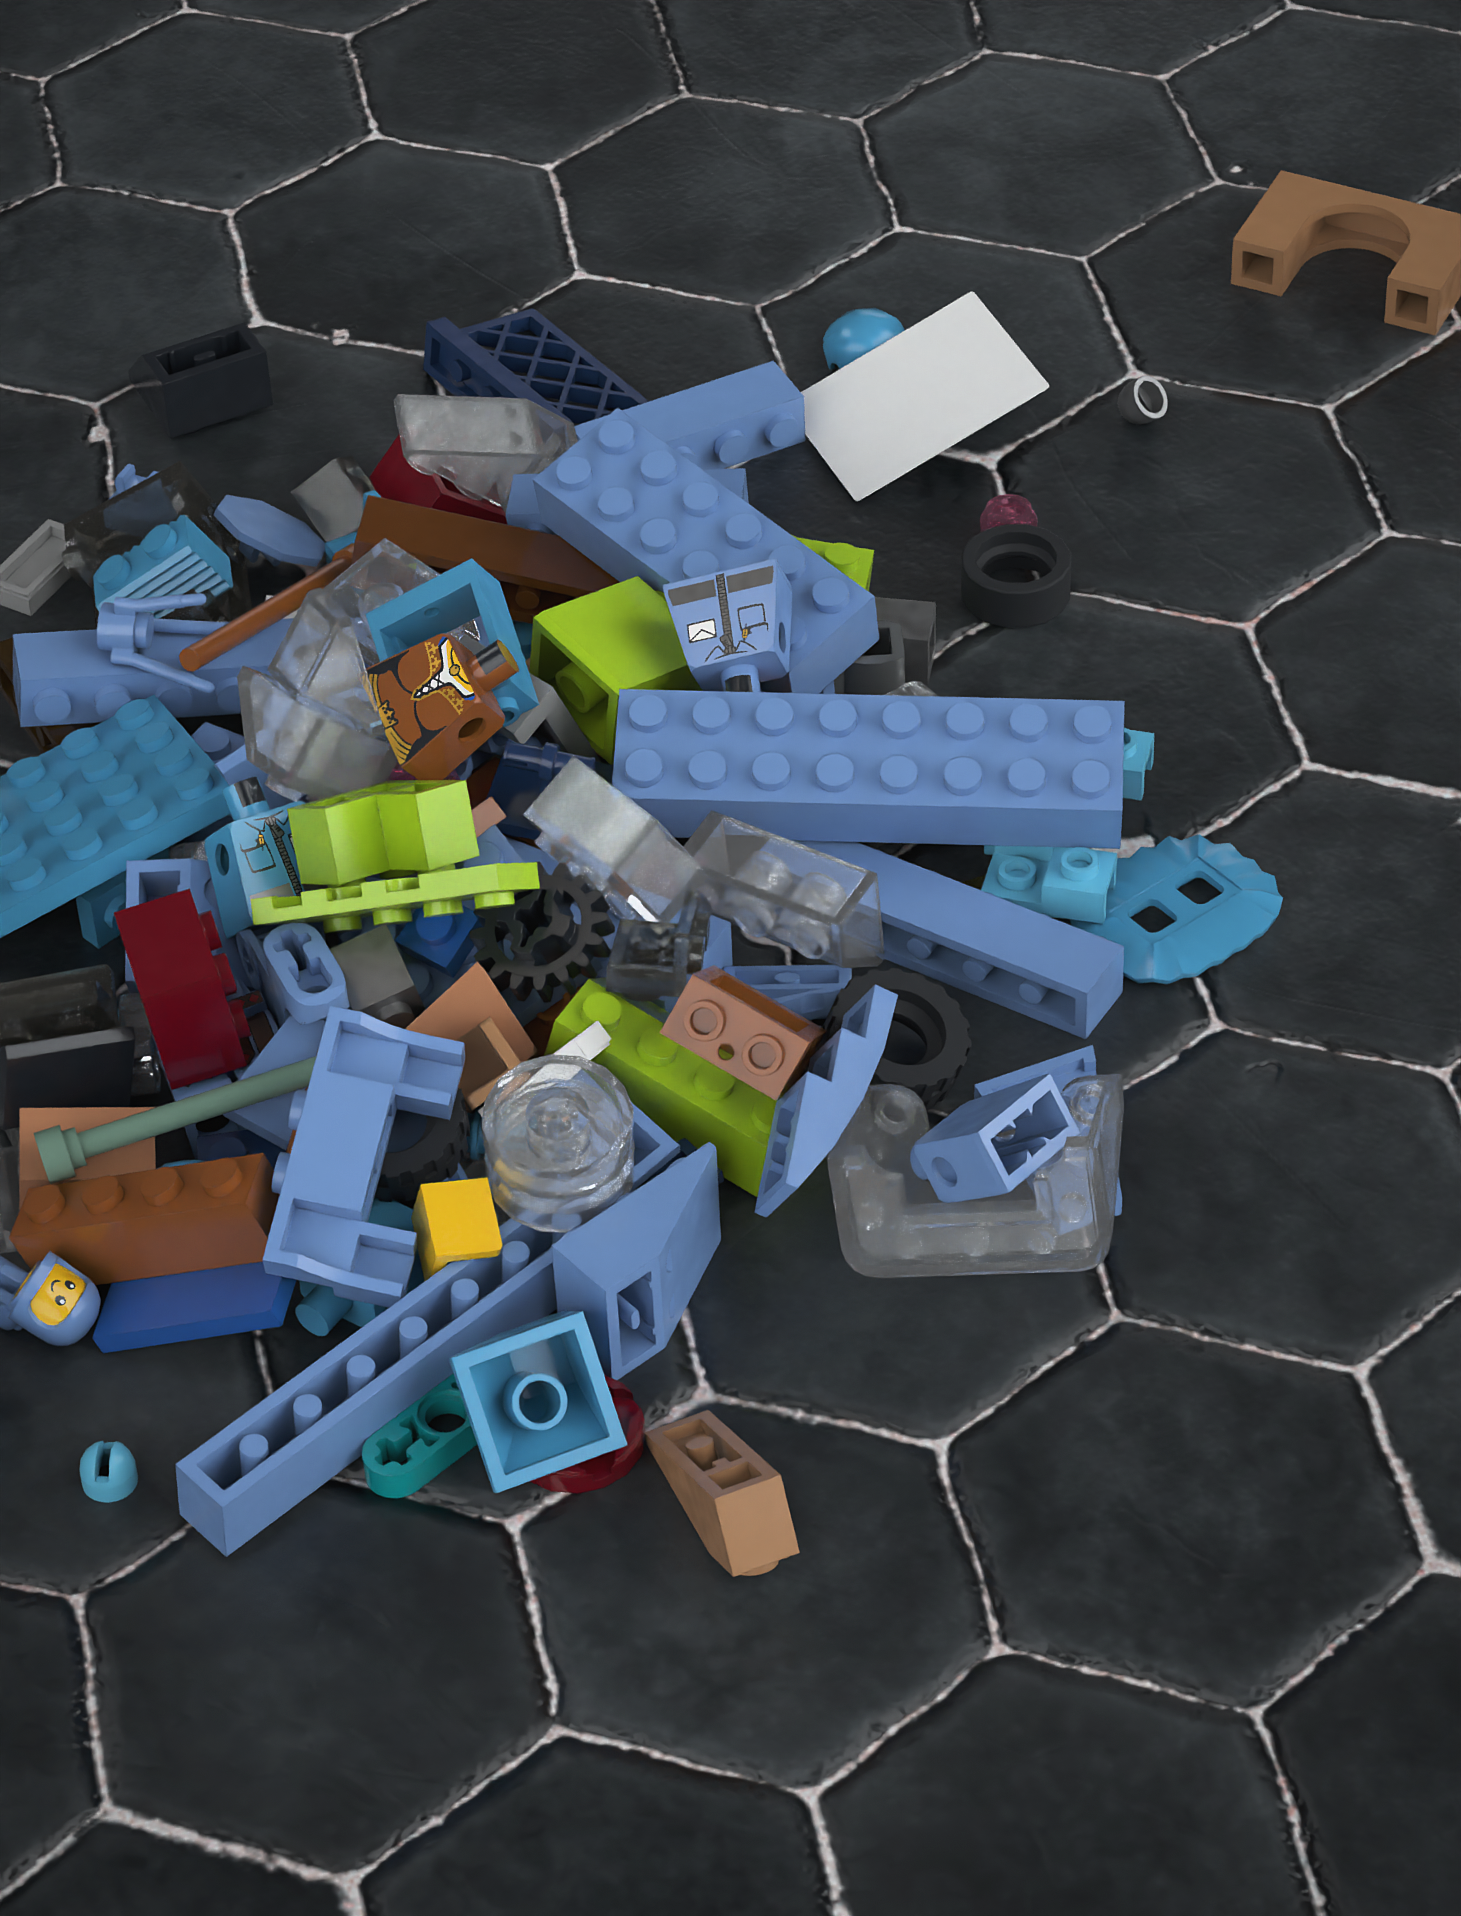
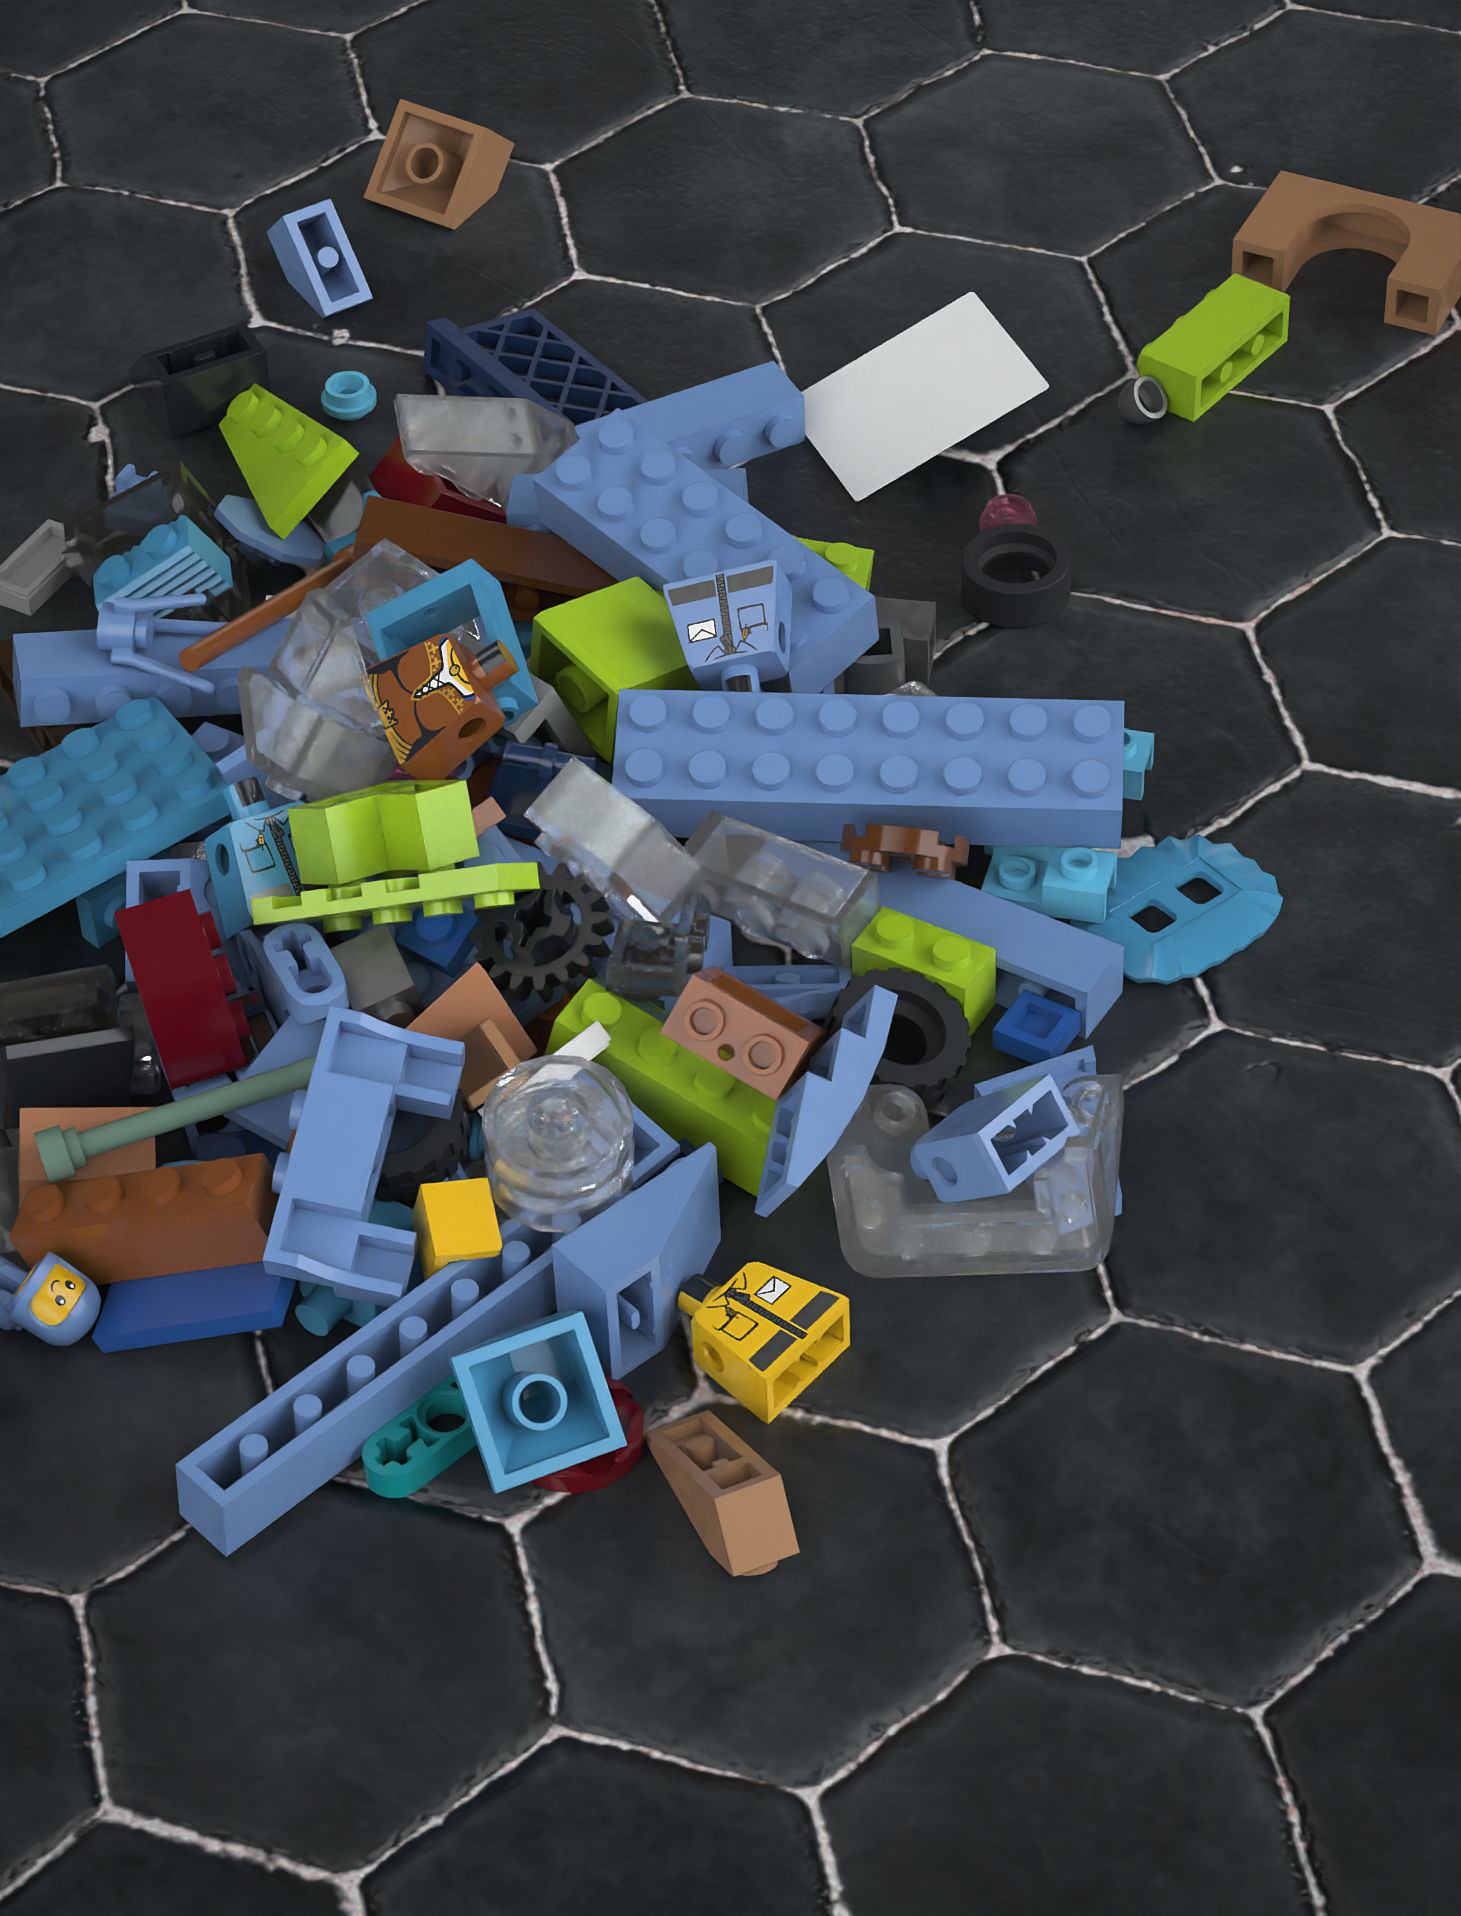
(122, 1471): medium azure hinge -> none
(283, 456): none -> lime wing
(319, 259): none -> medium blue slope
(348, 396): none -> medium azure plate
(437, 166): none -> medium nougat slope
(764, 1334): none -> yellow torso
(858, 334): dark azure hair -> none
(904, 845): none -> reddish brown plate
(942, 956): none -> lime brick
(1036, 1028): none -> blue plate
(1216, 344): none -> lime brick

